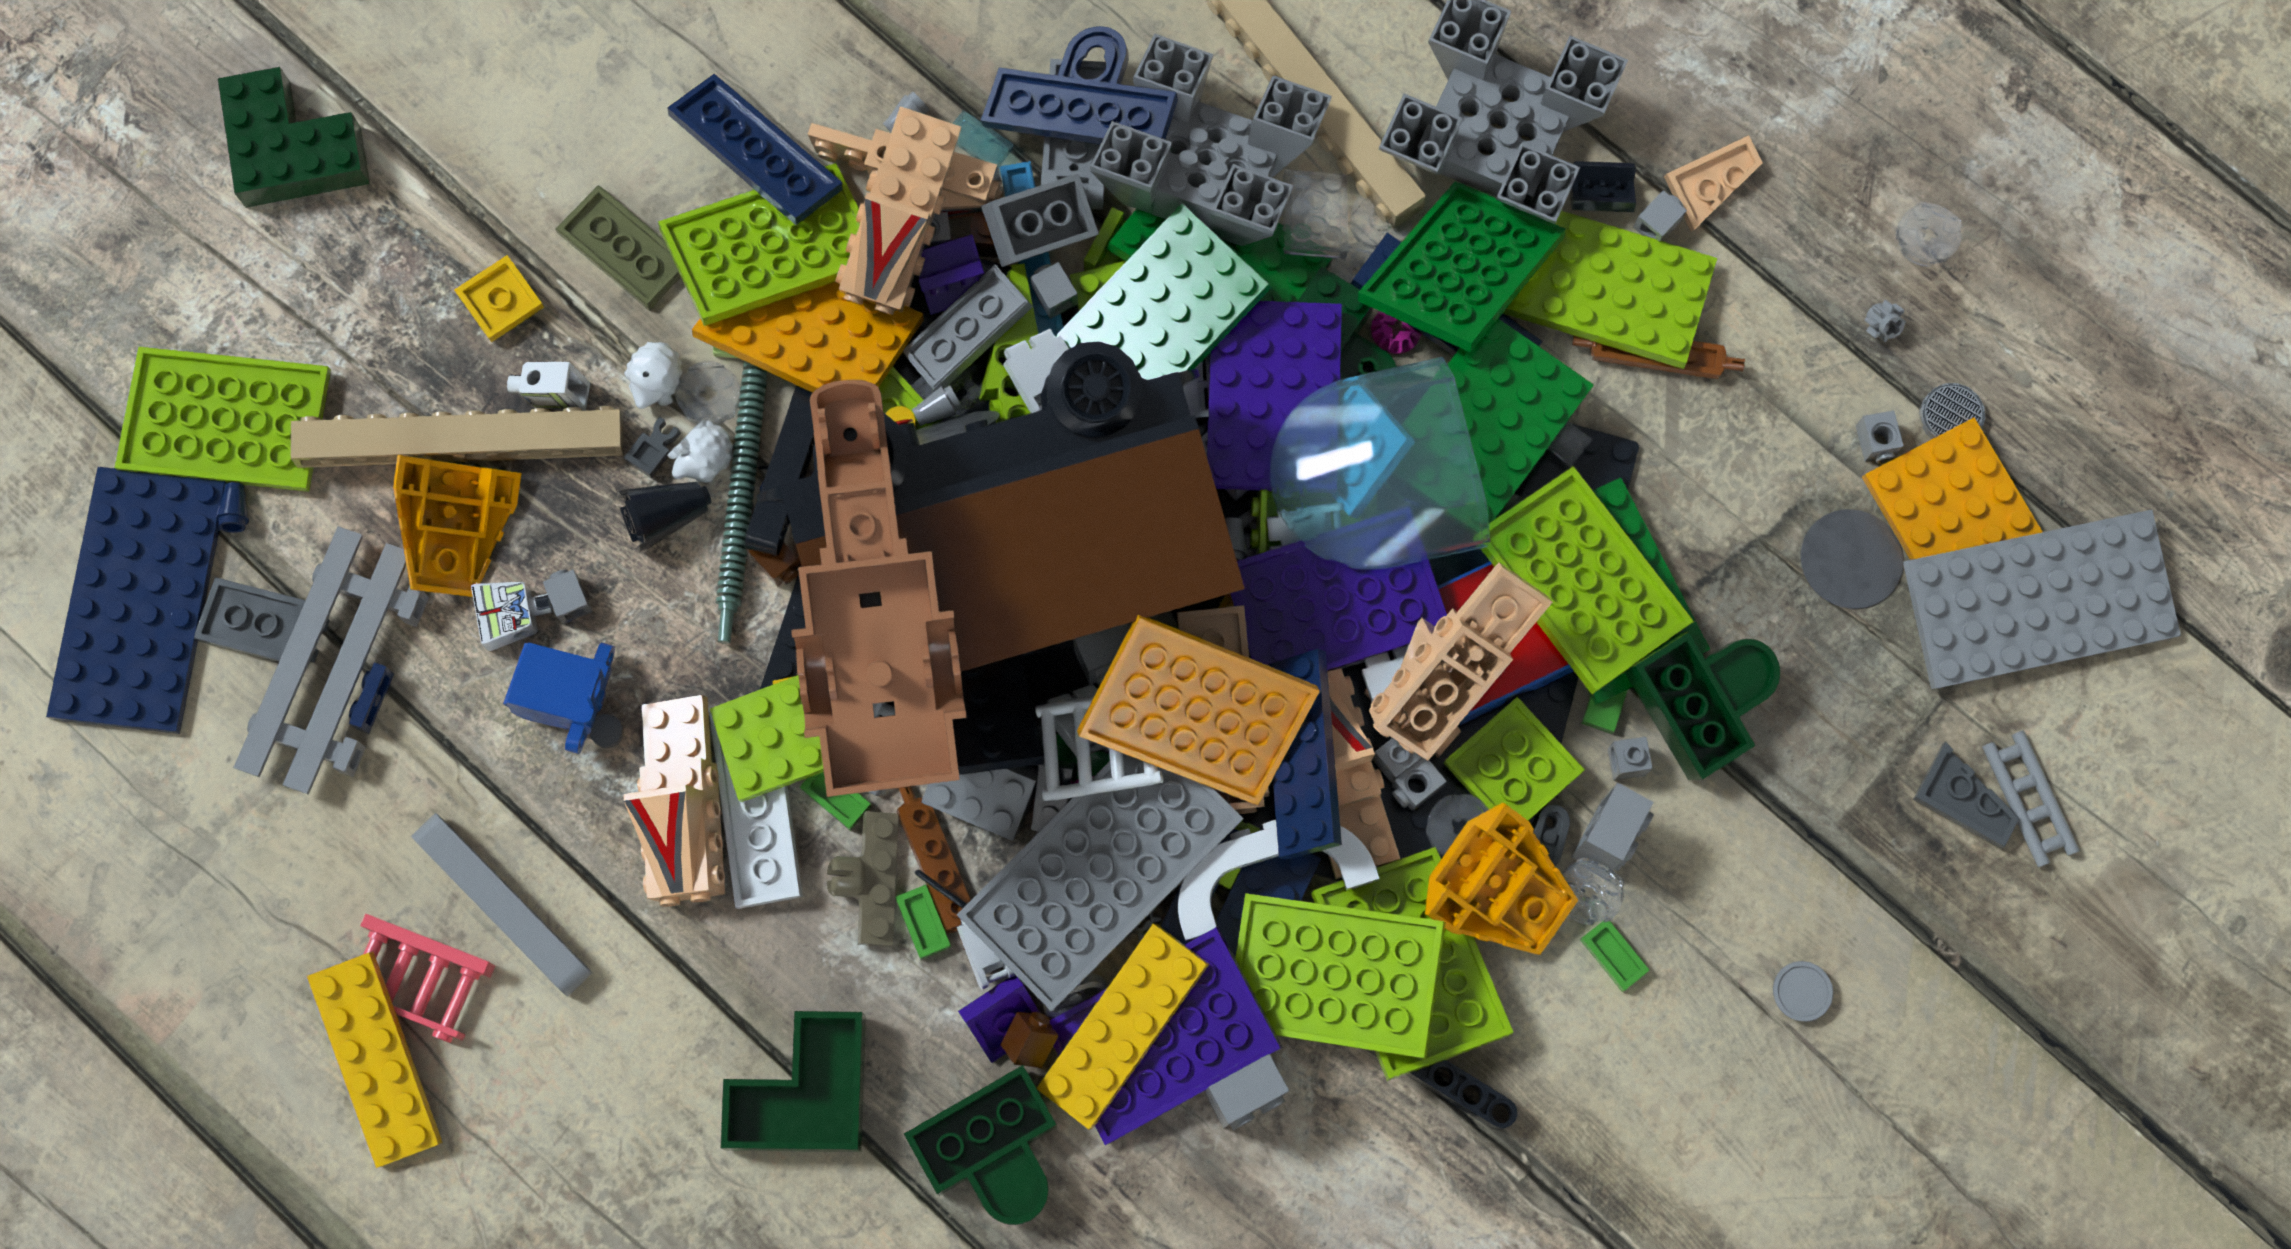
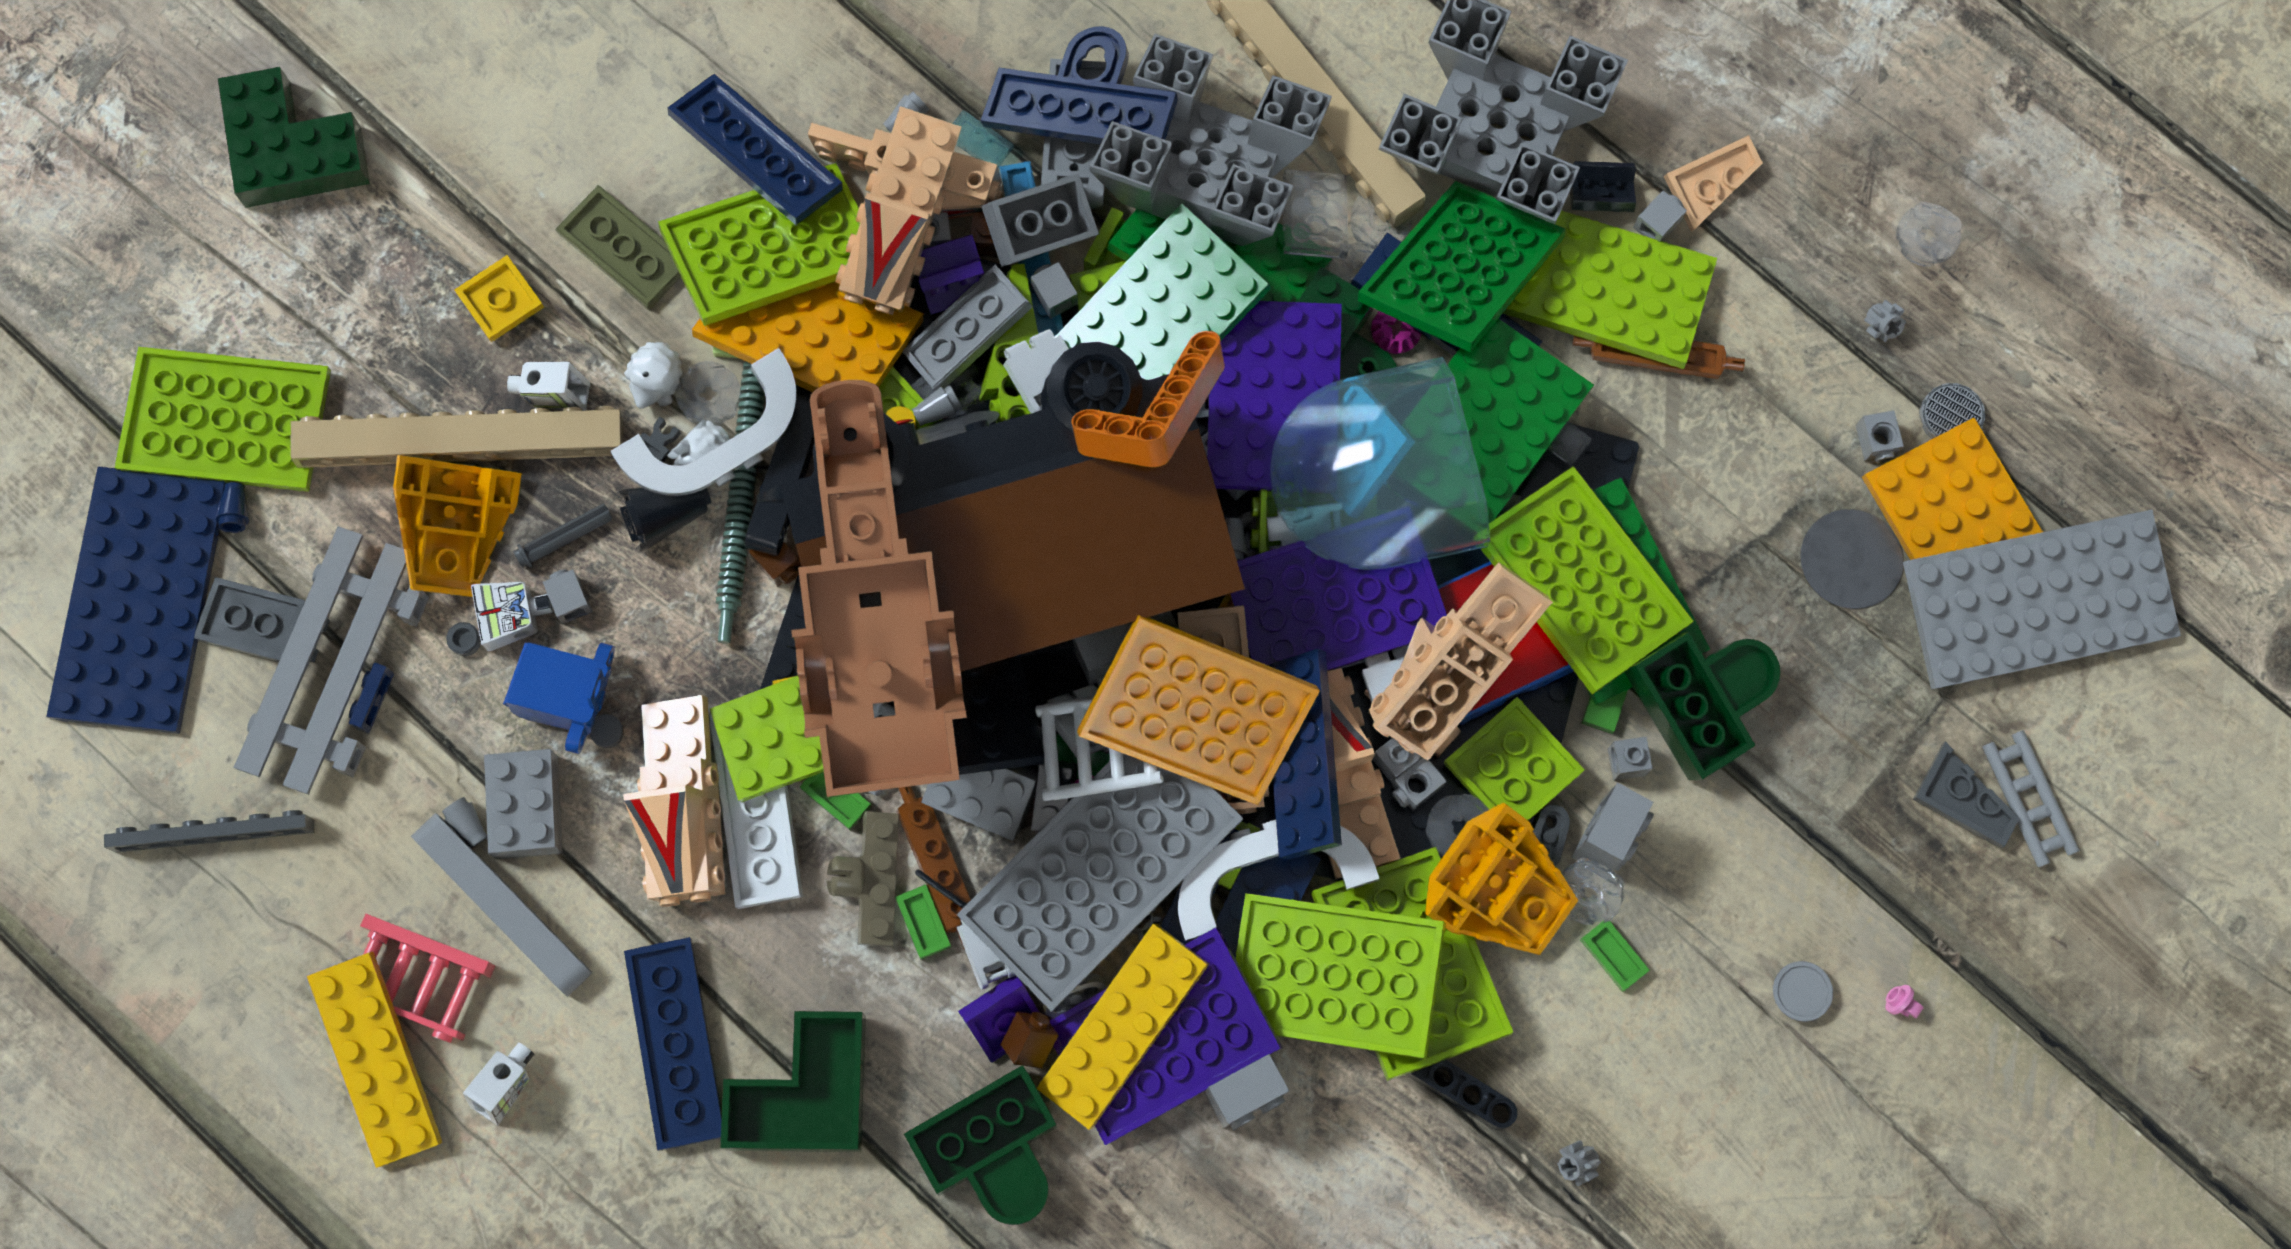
(195, 832): none -> dark grey plate
(463, 639): none -> dark grey tile
(464, 820): none -> light grey cone
(495, 1096): none -> white torso
(523, 804): none -> light grey brick
(562, 535): none -> dark grey axle
(674, 1043): none -> dark blue plate
(718, 465): none -> white arch
(1157, 435): none -> orange beam
(1579, 1163): none -> light grey gear
(1901, 1001): none -> bright pink plate

